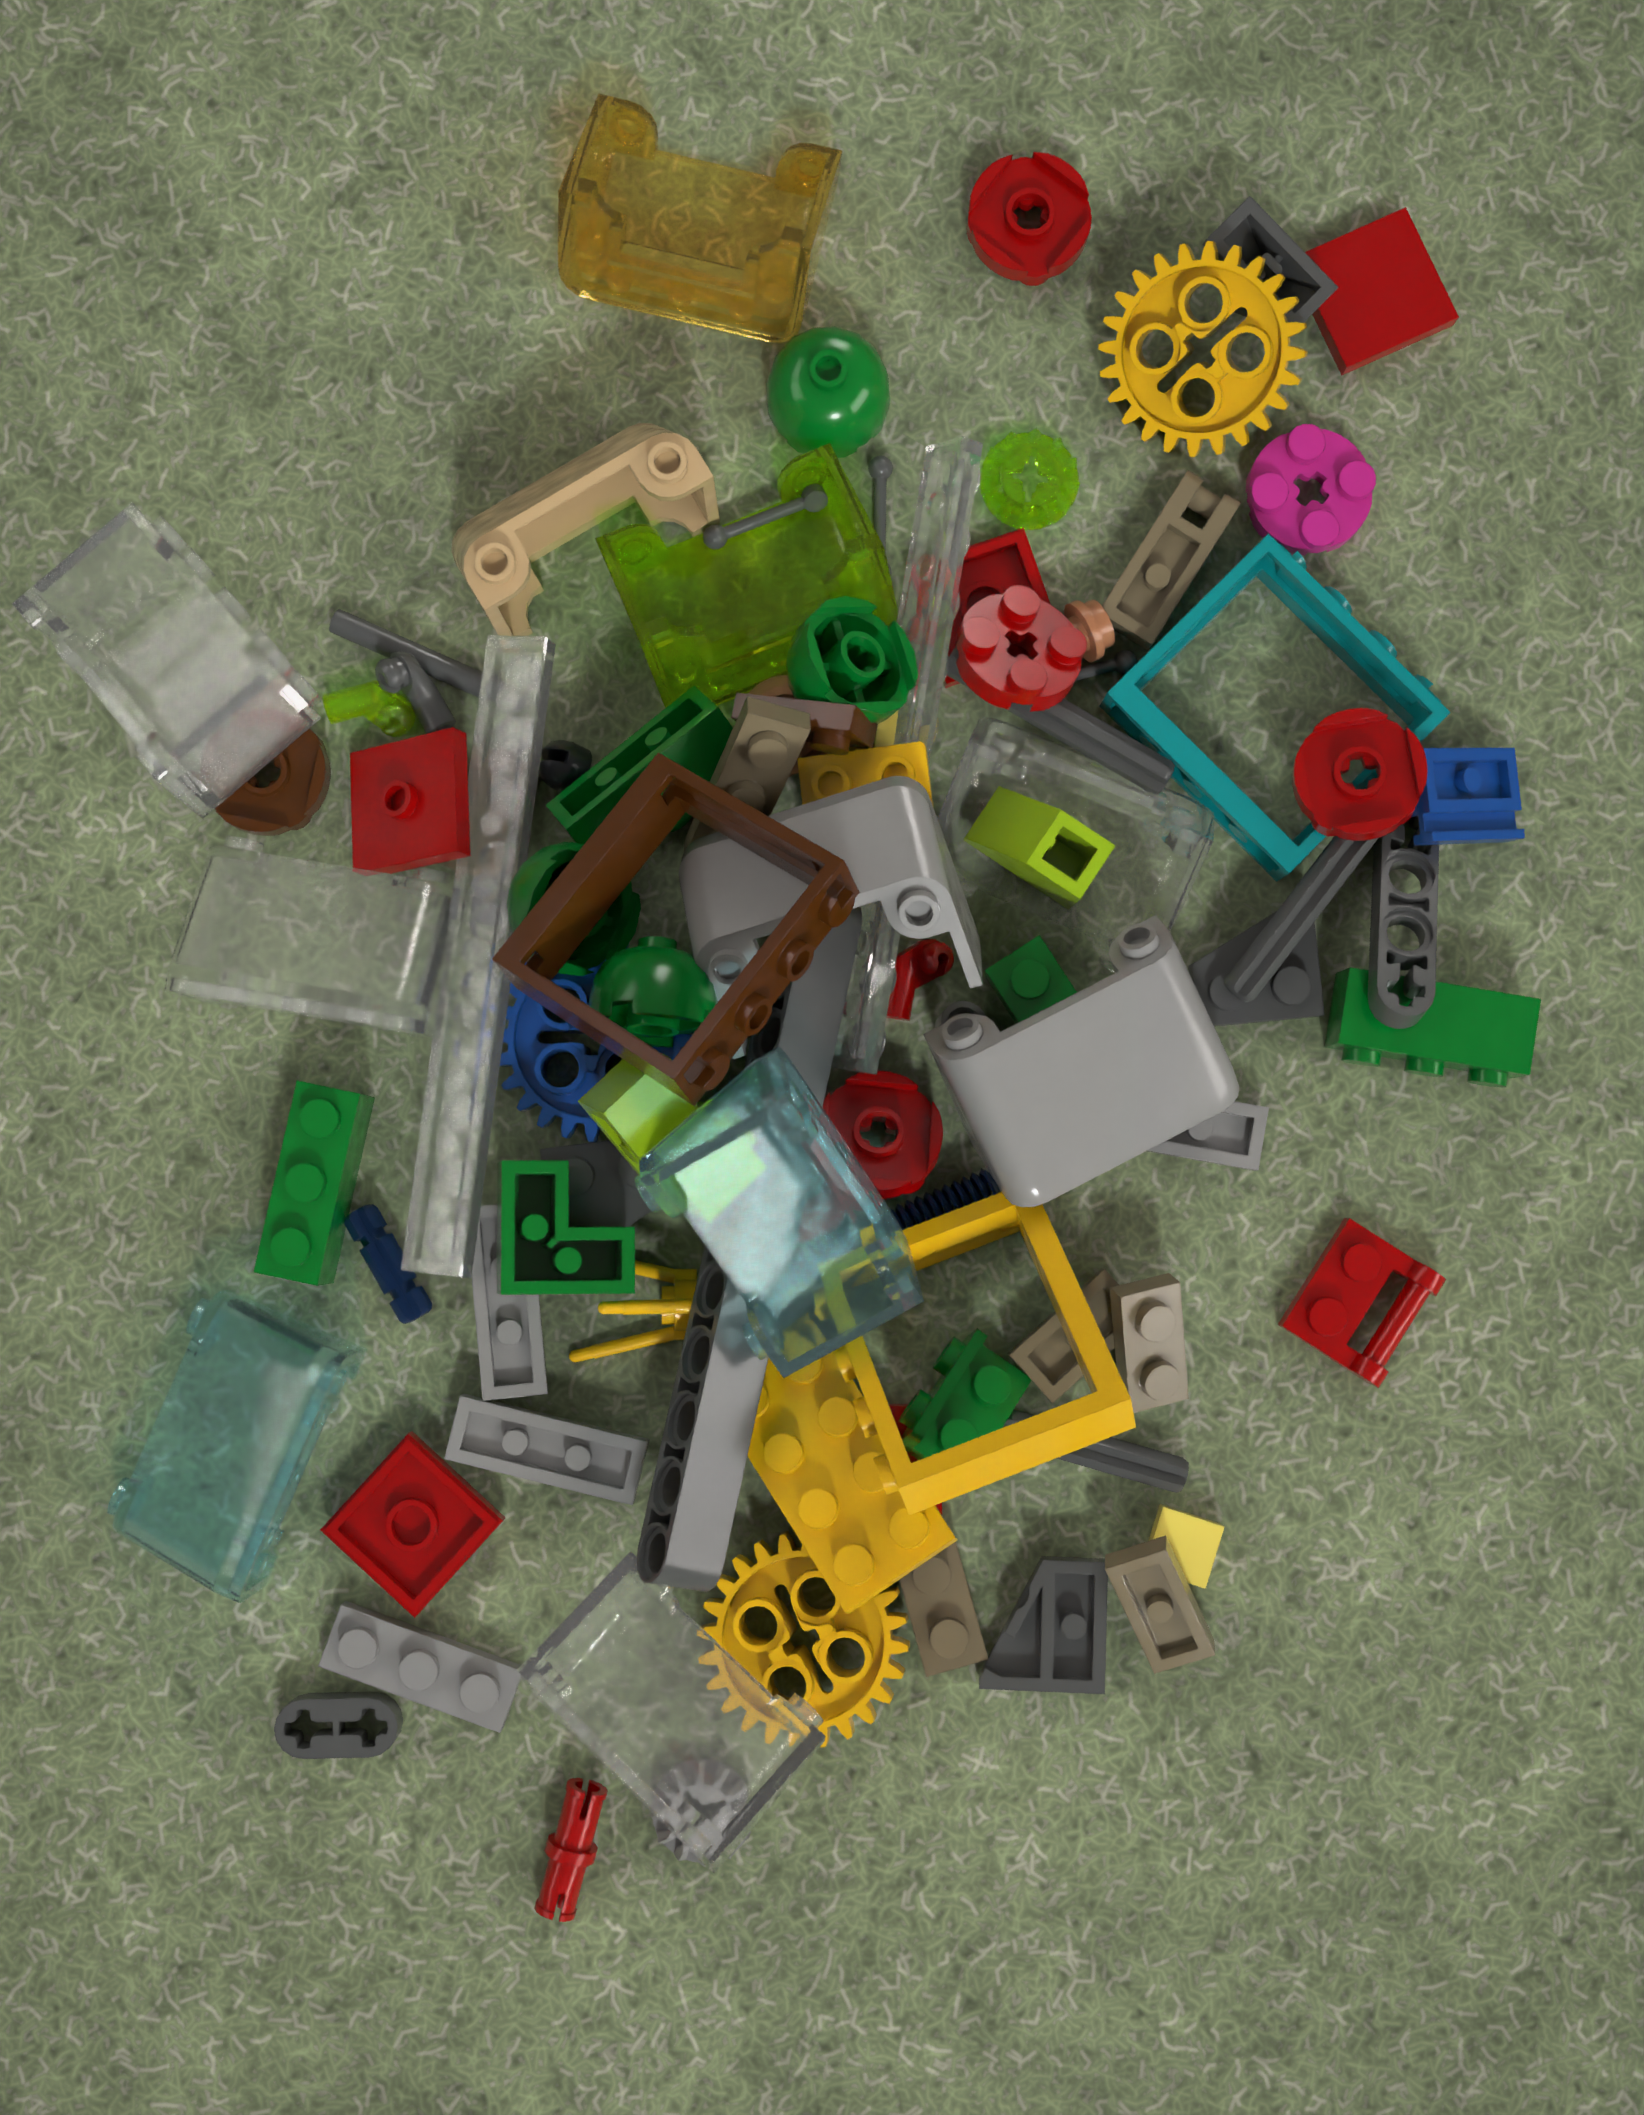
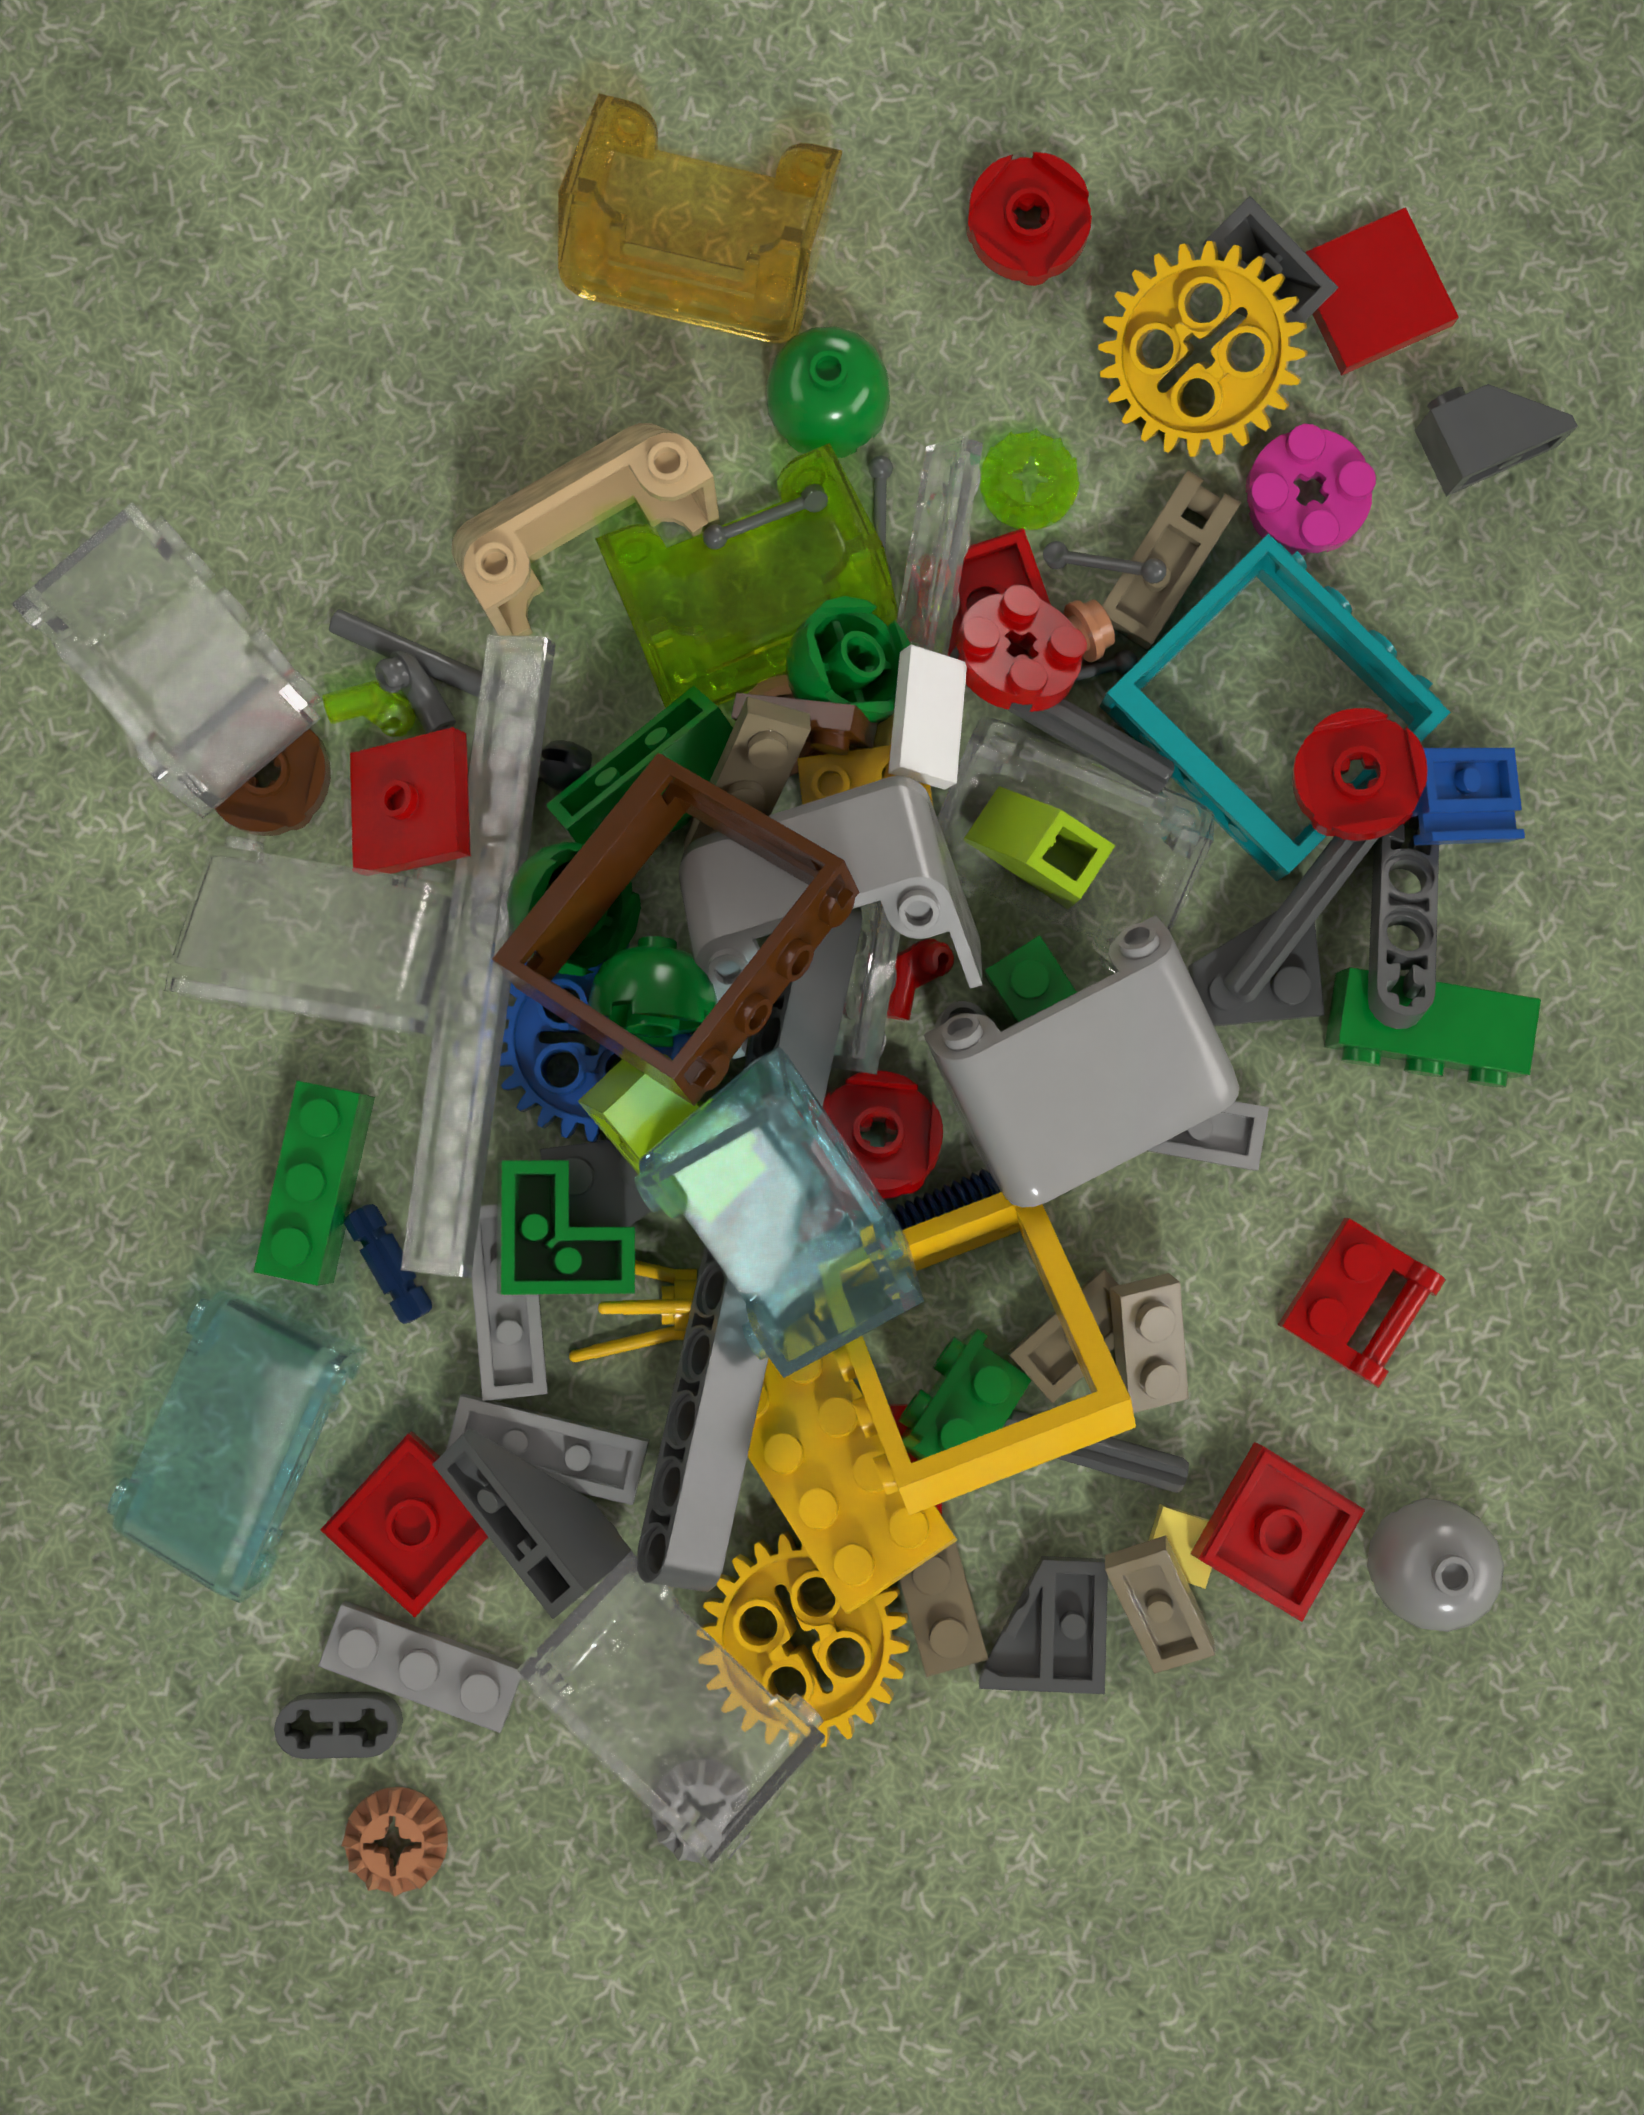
(416, 1820): none -> nougat gear
(538, 1524): none -> dark grey slope
(570, 1849): red pin -> none
(928, 717): none -> white tile
(1057, 556): none -> dark grey hinge
(1278, 1531): none -> red tile
(1435, 1565): none -> light grey cylinder
(1486, 434): none -> dark grey slope

